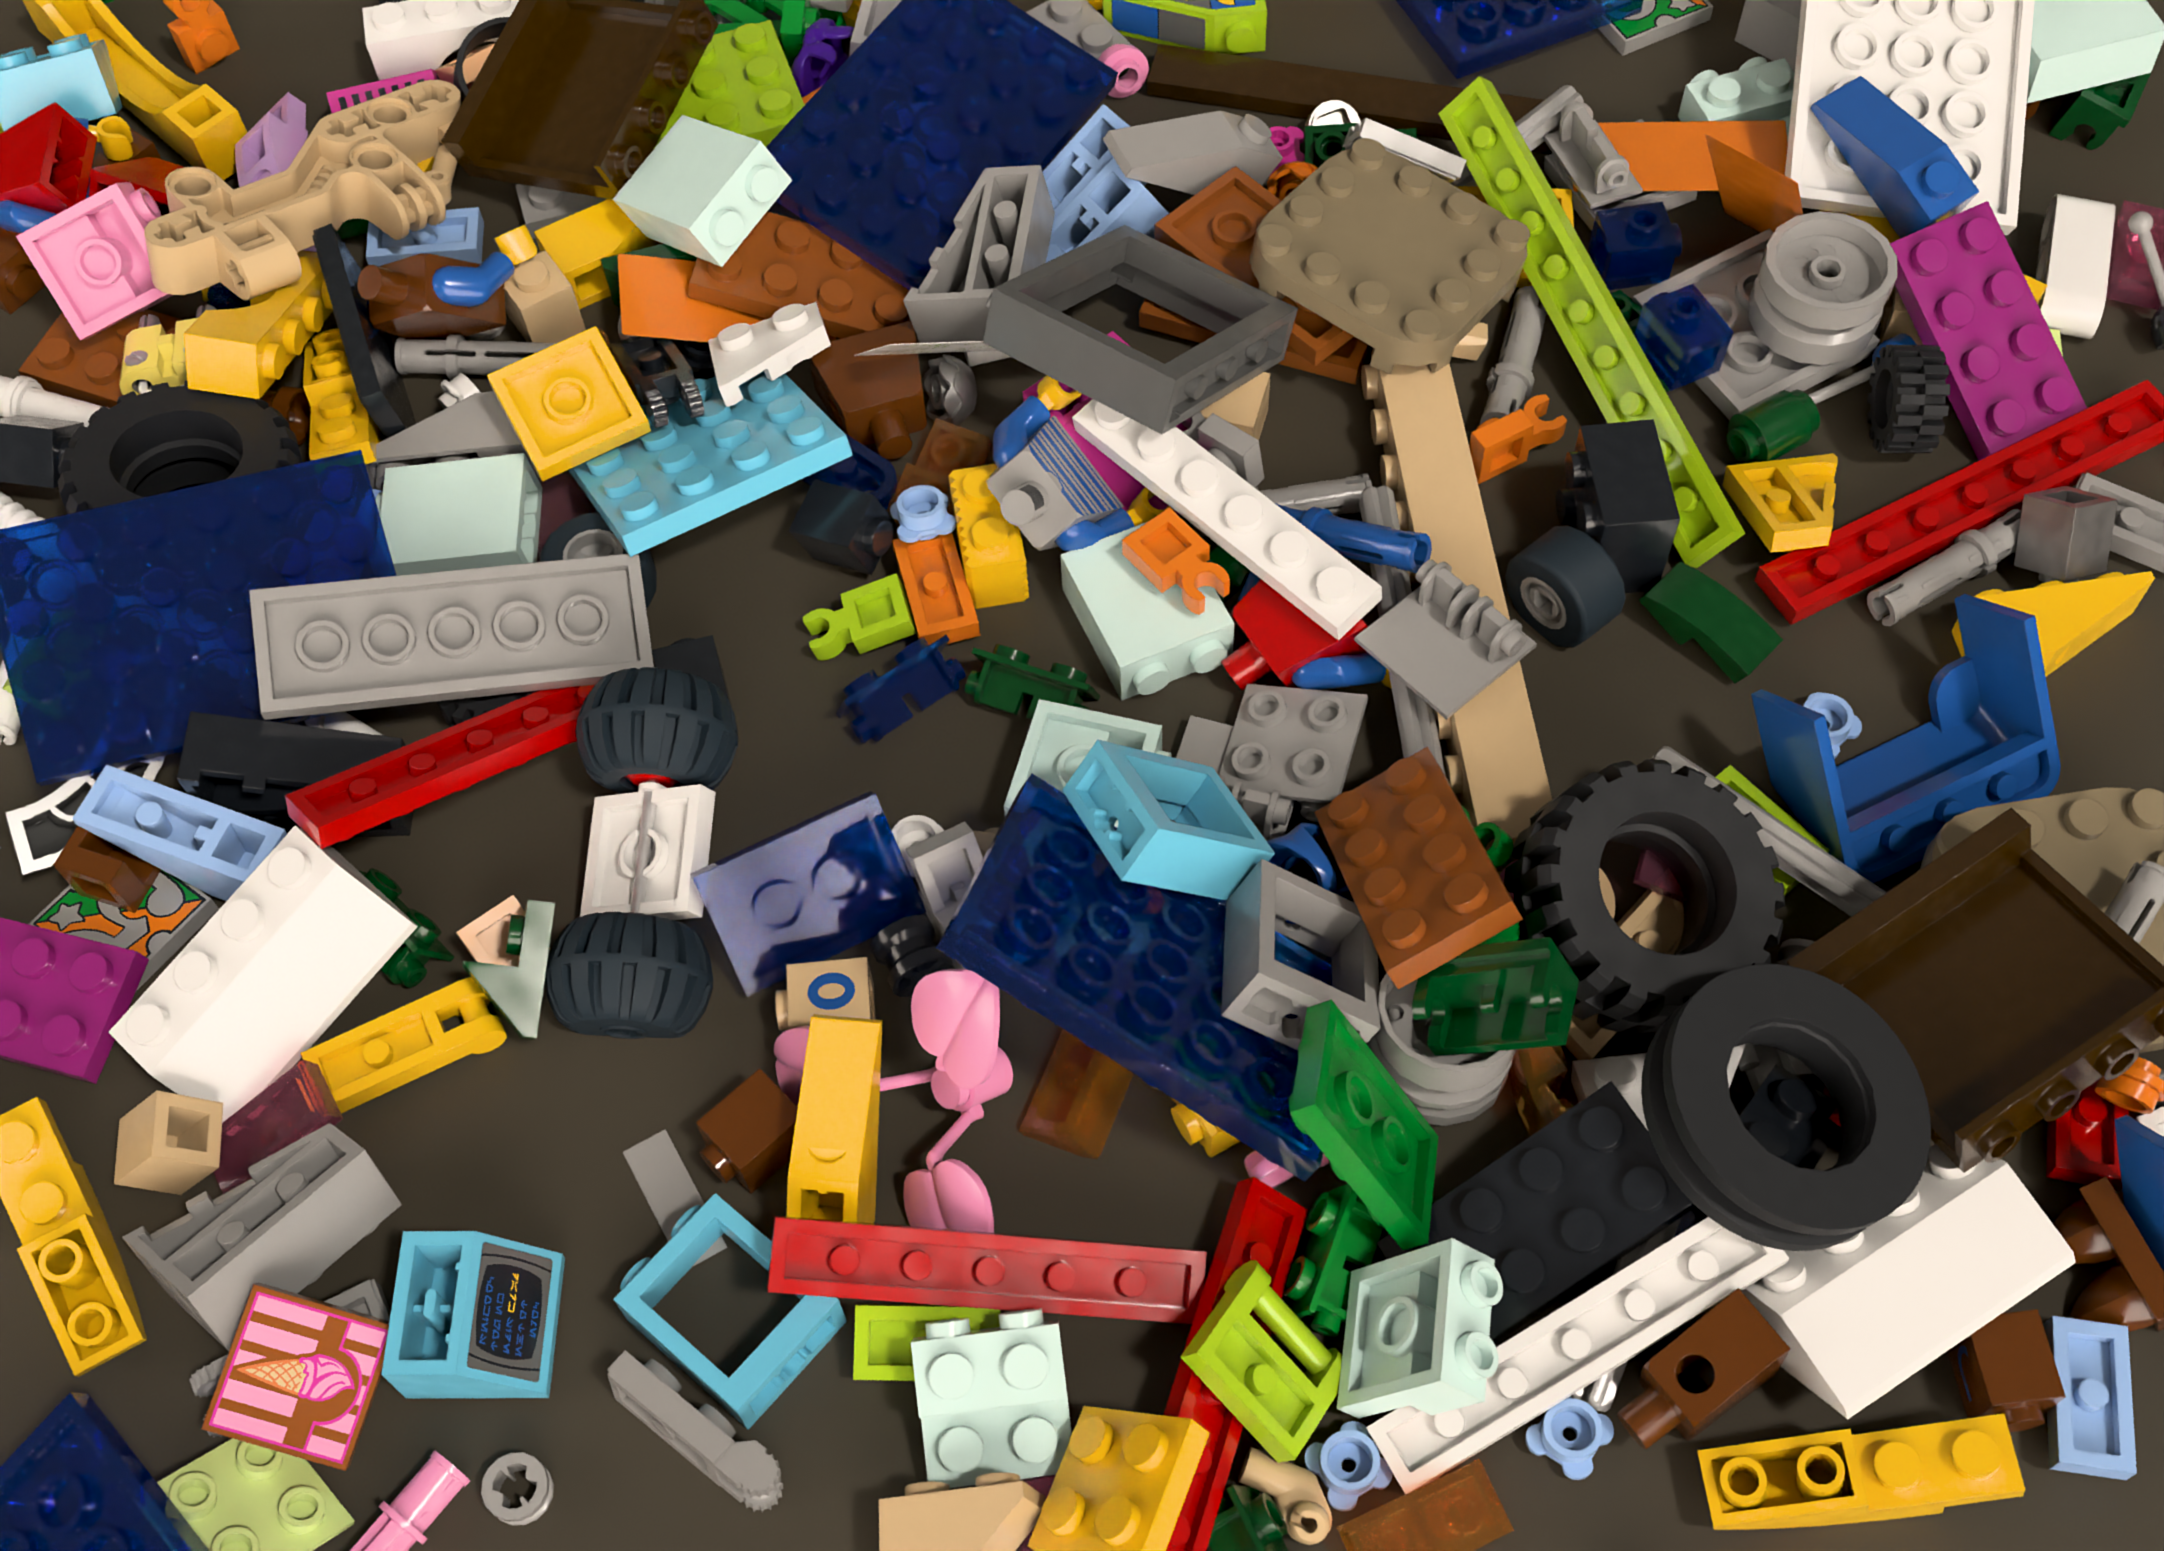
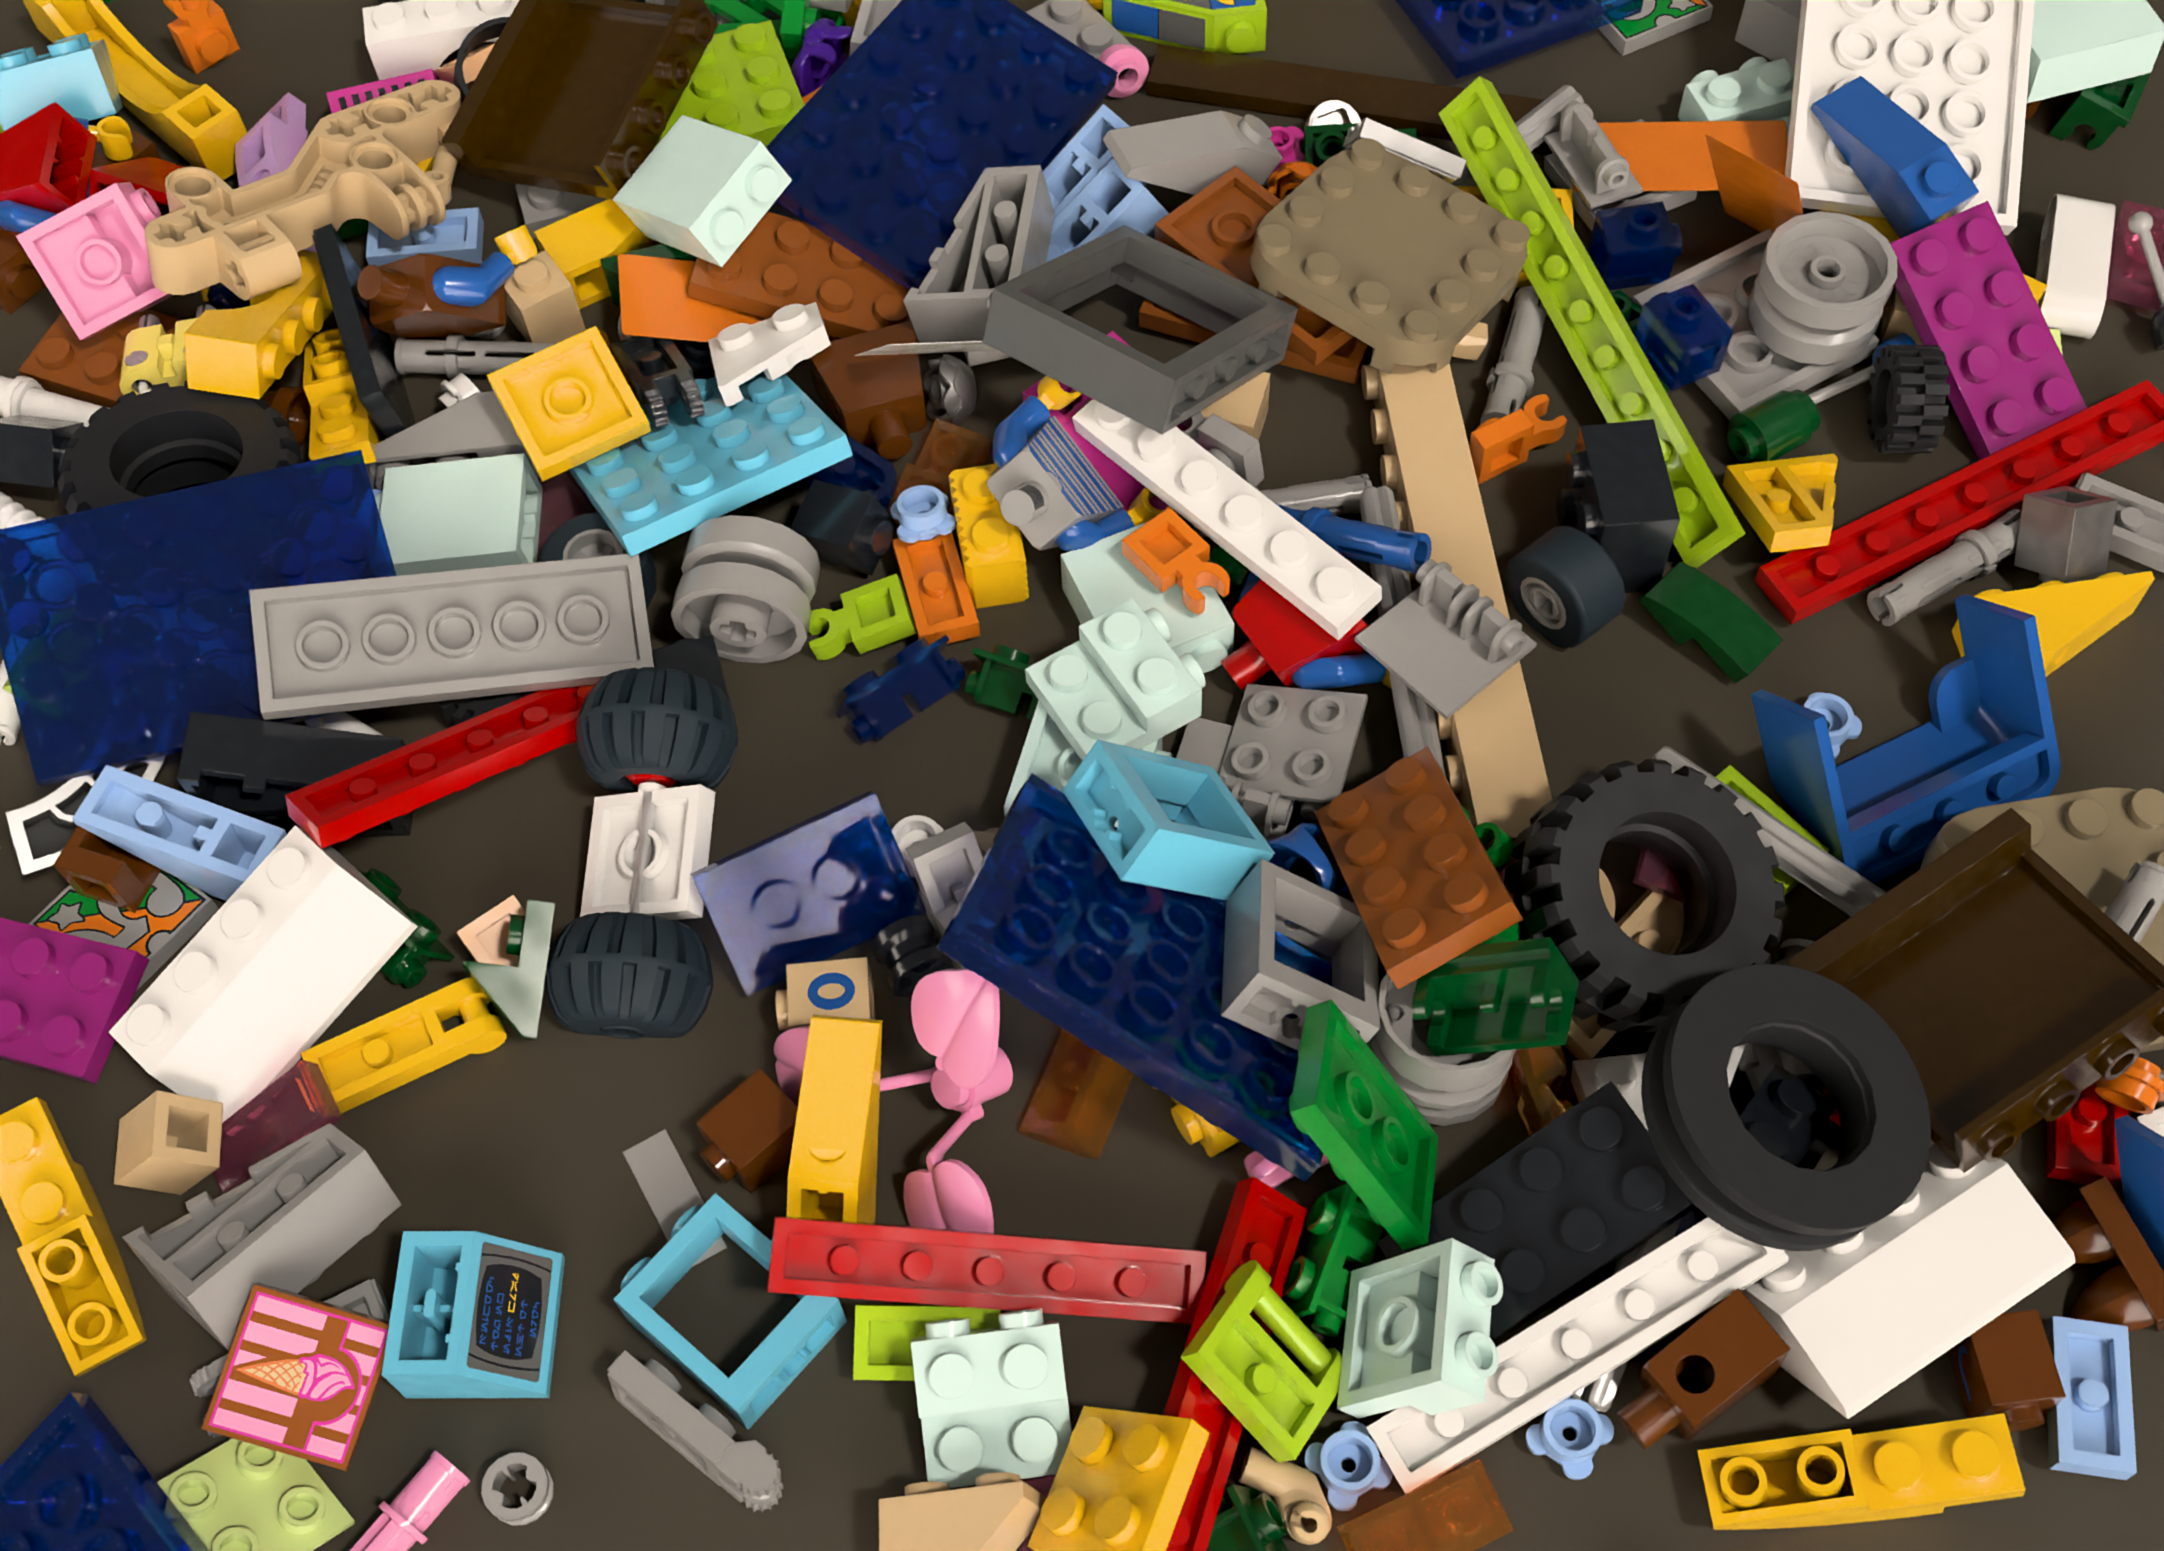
(747, 588): none -> light grey wheel
(1119, 681): none -> light aqua plate

